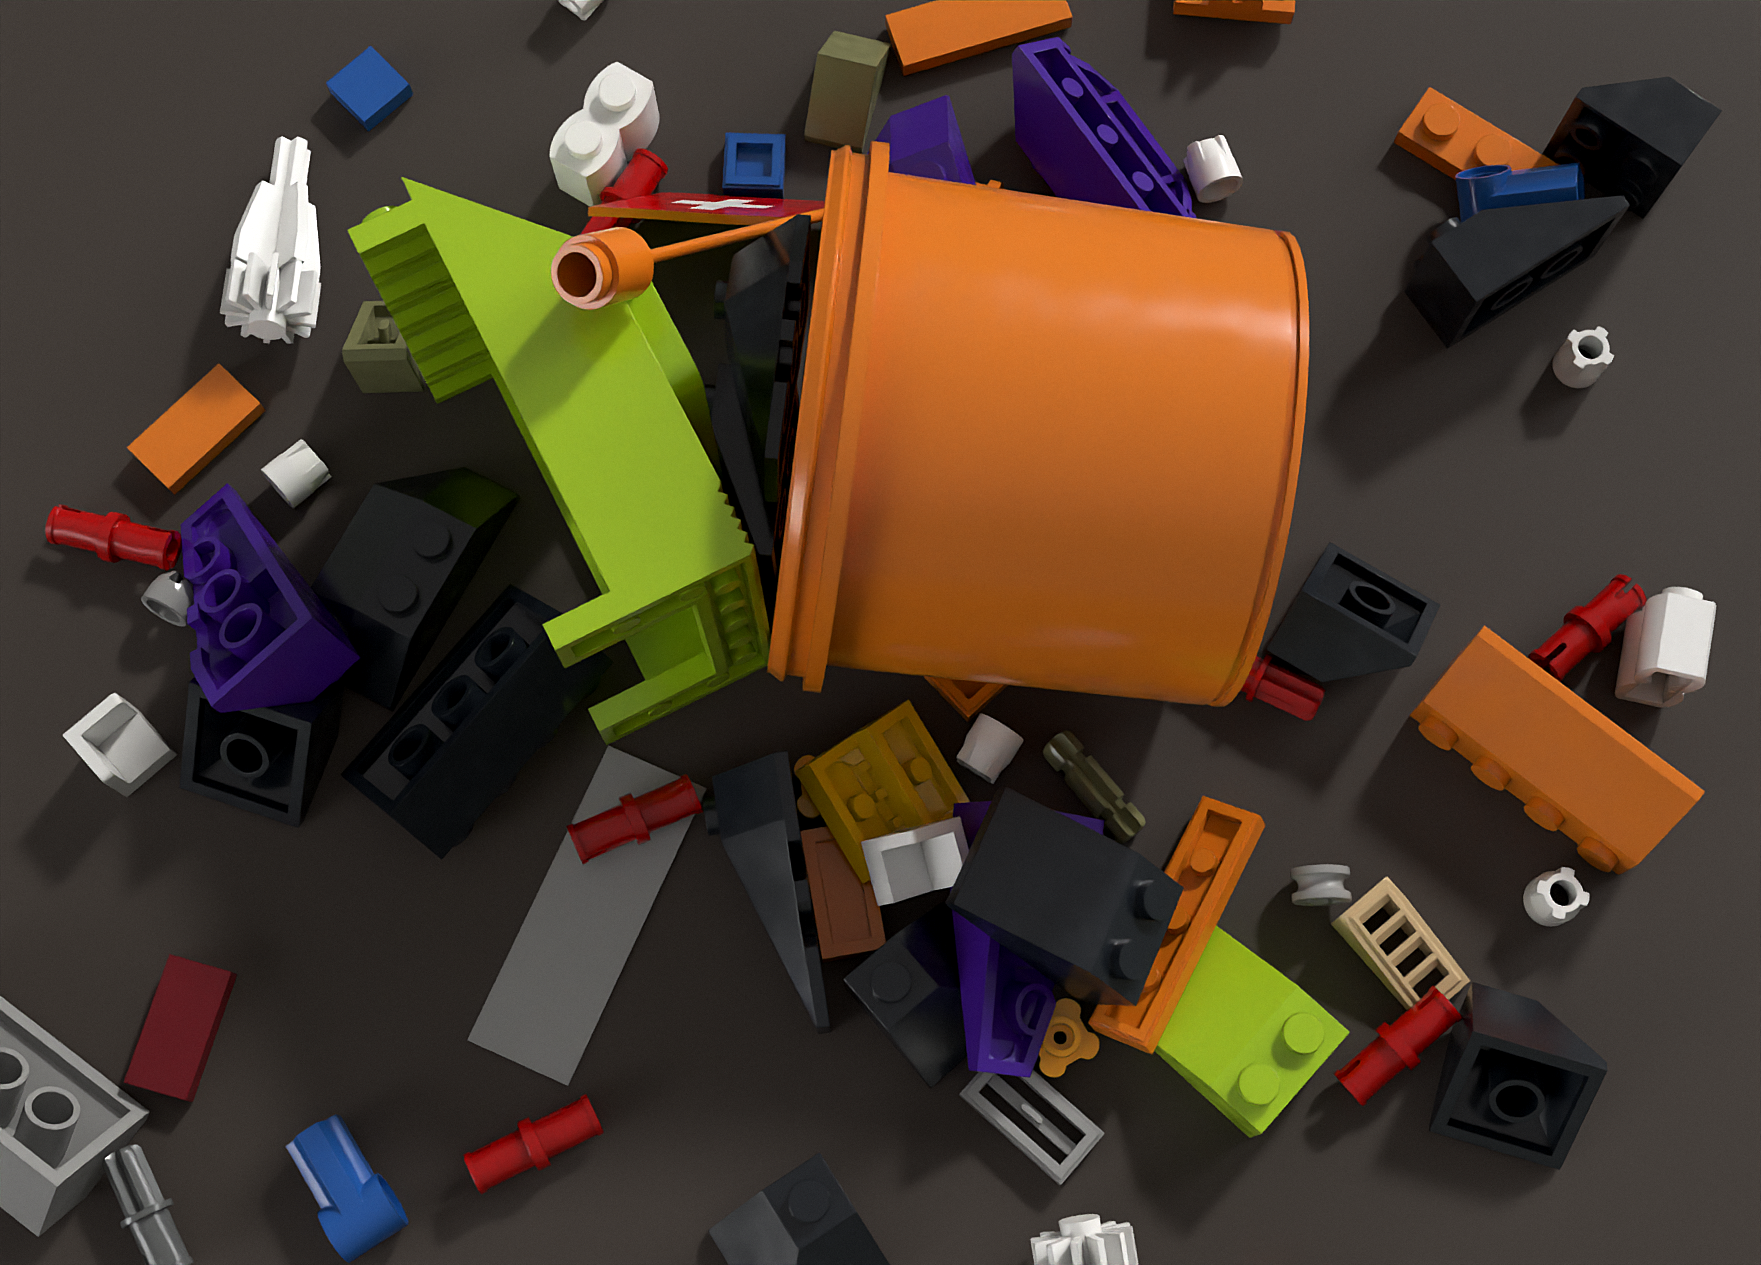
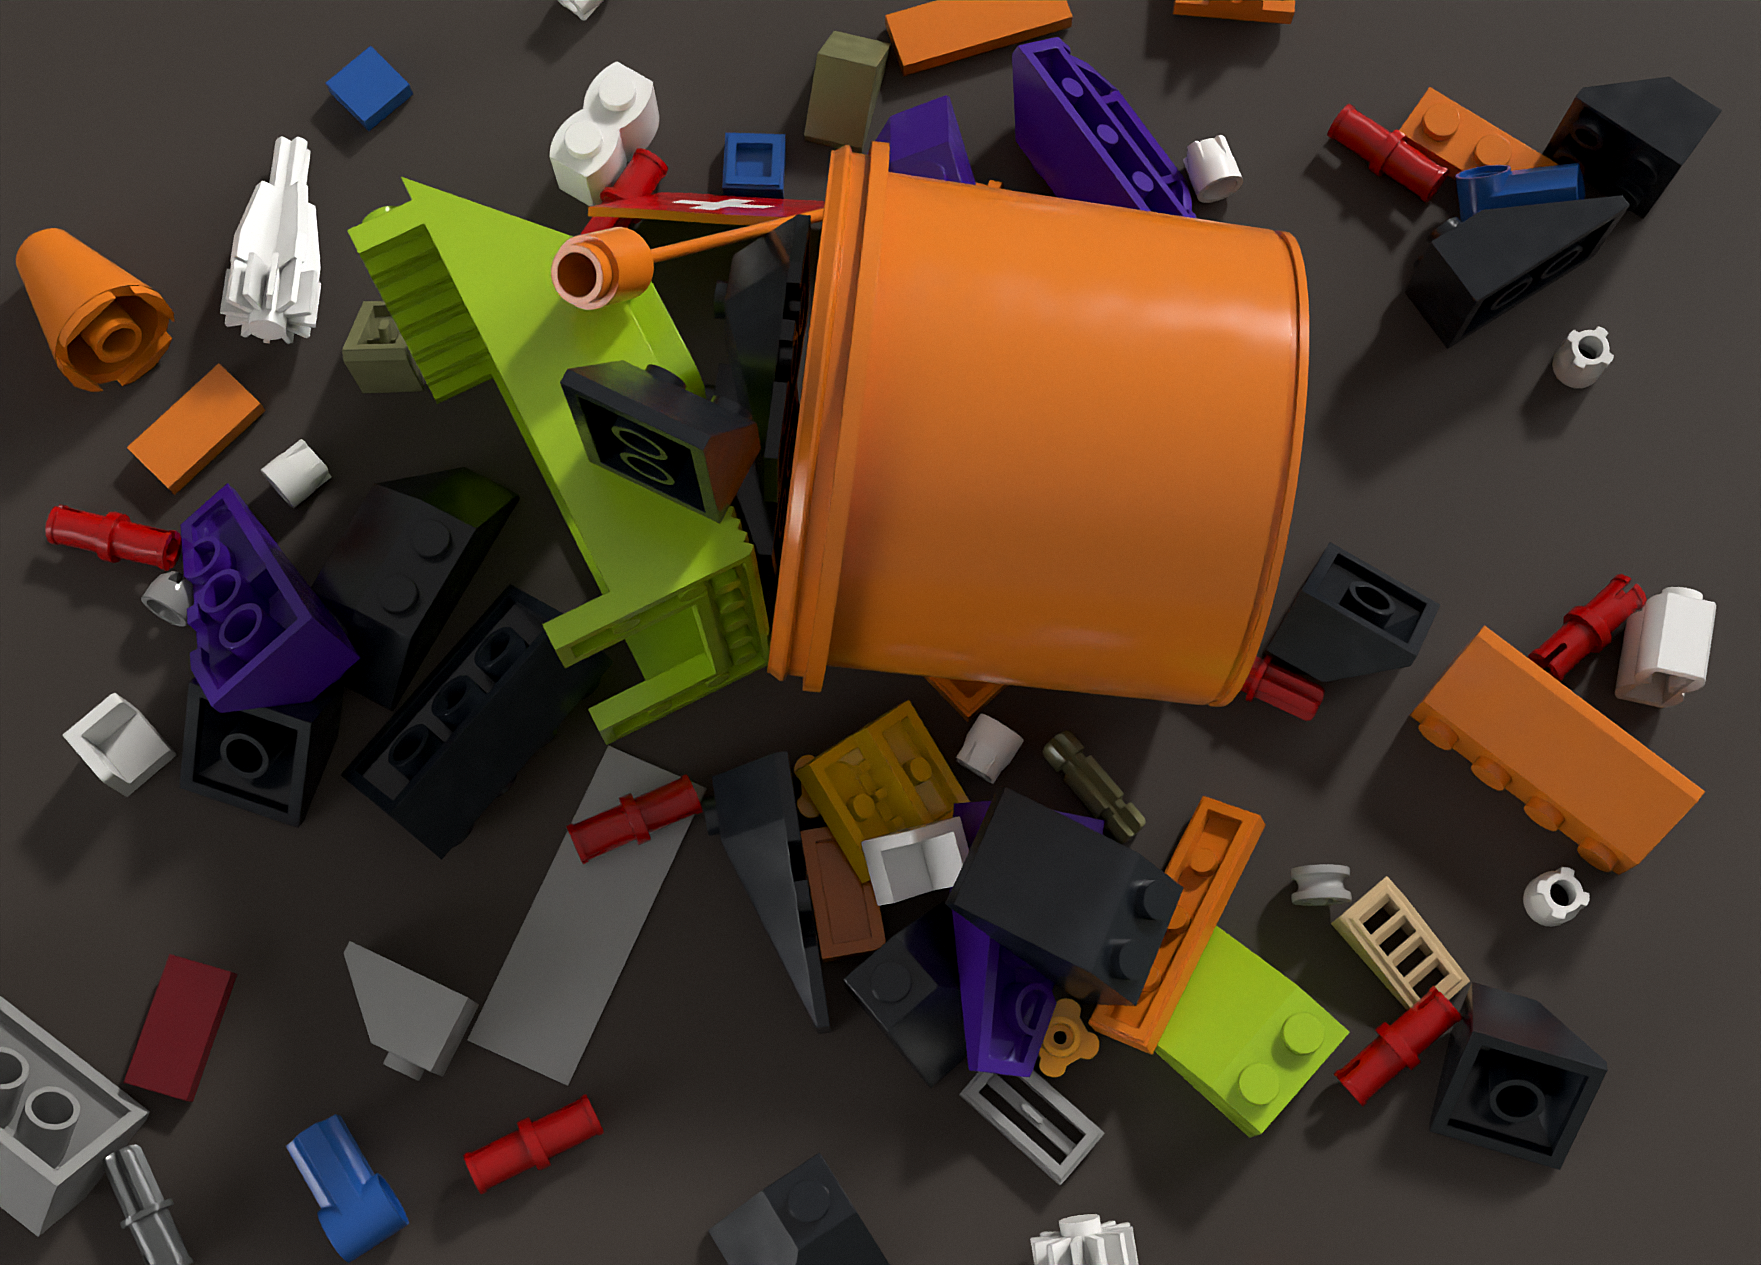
(92, 311): none -> orange cone
(408, 1013): none -> light grey slope
(662, 434): none -> black slope
(1387, 152): none -> red pin

